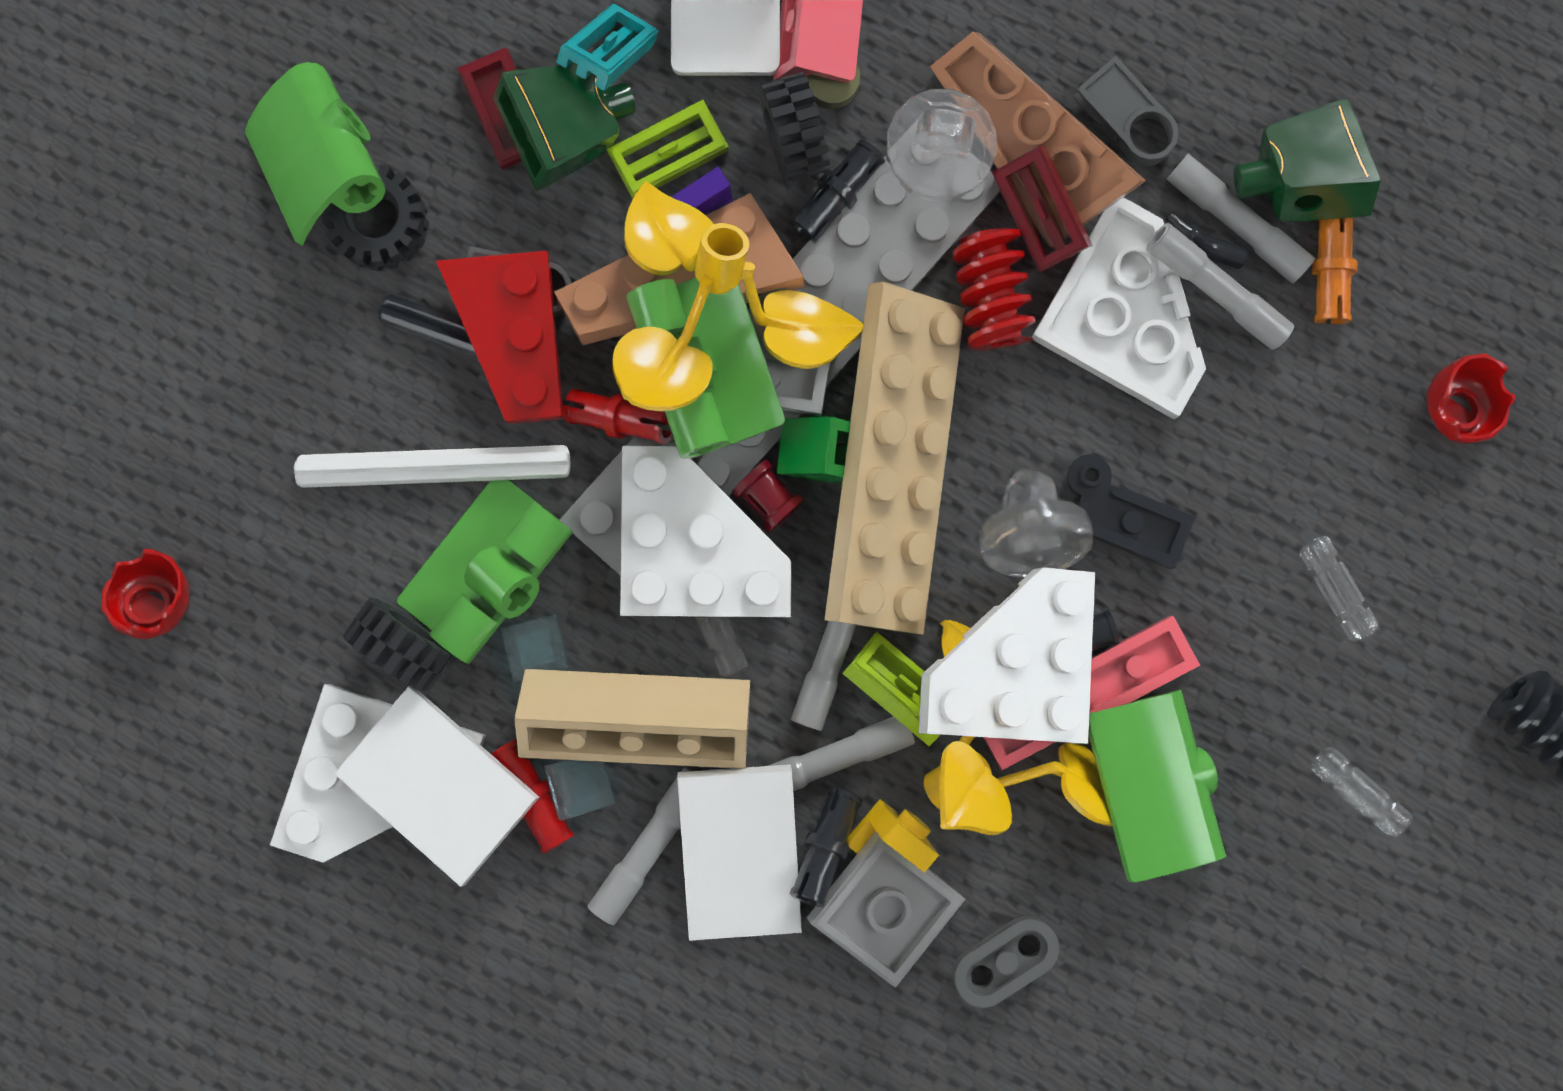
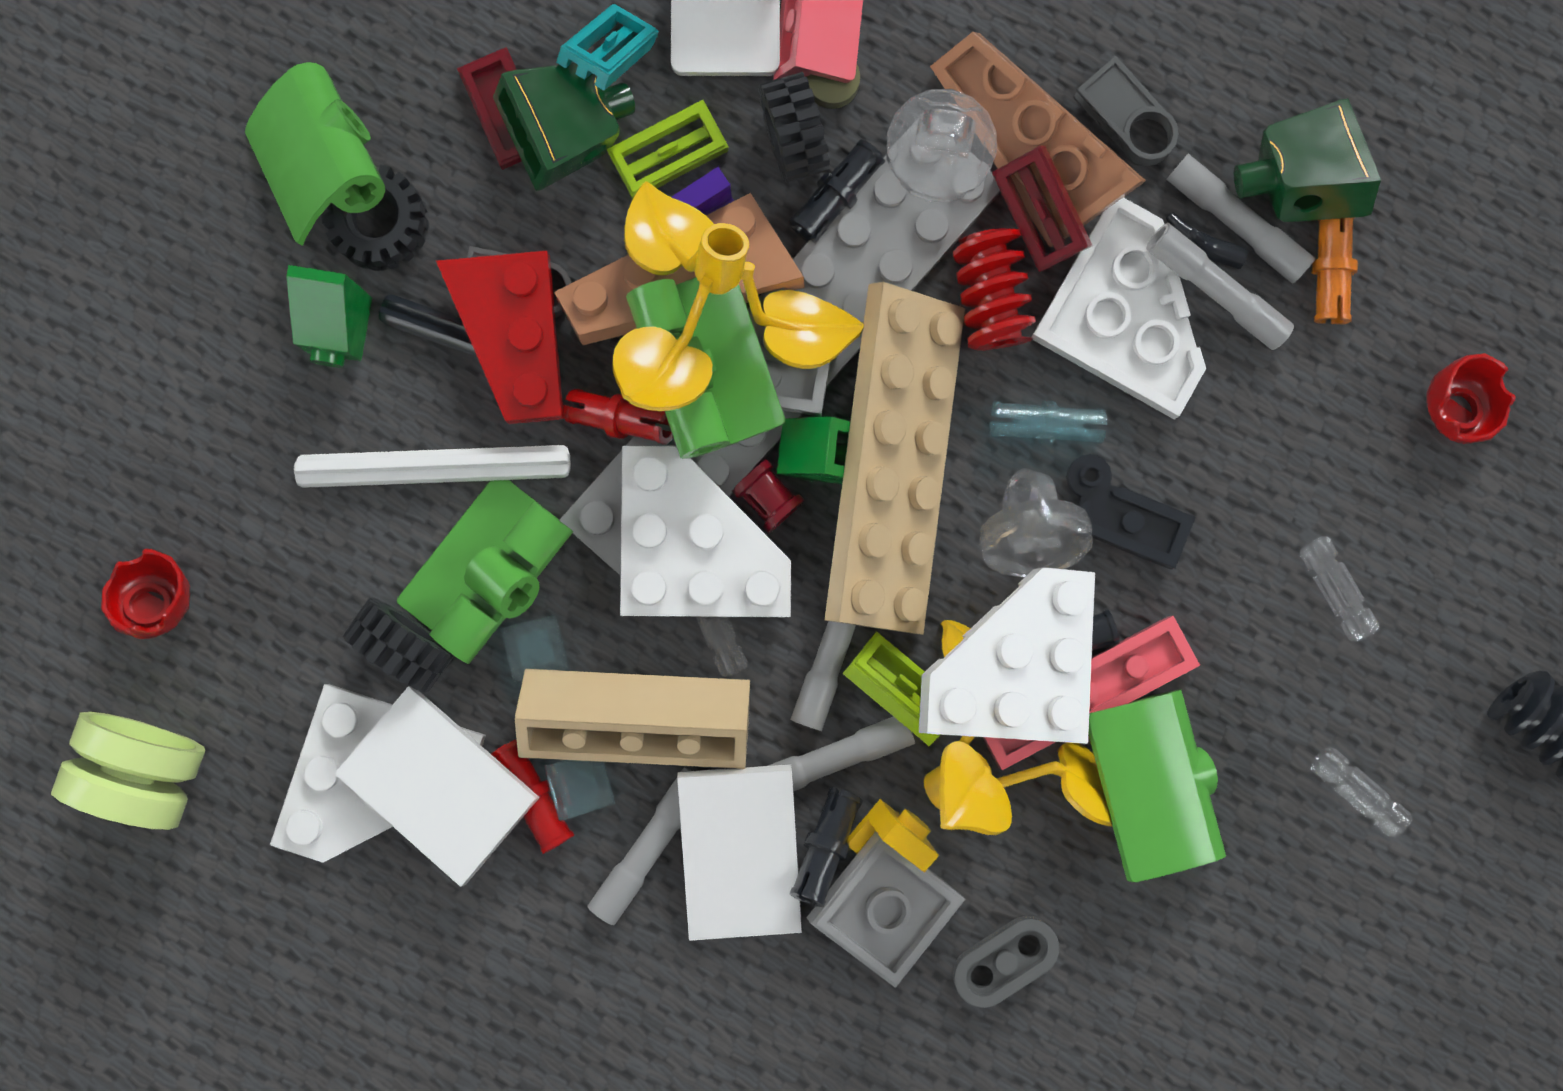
(127, 771): none -> yellowish green wheel
(327, 315): none -> green slope
(1048, 422): none -> clear light blue pin

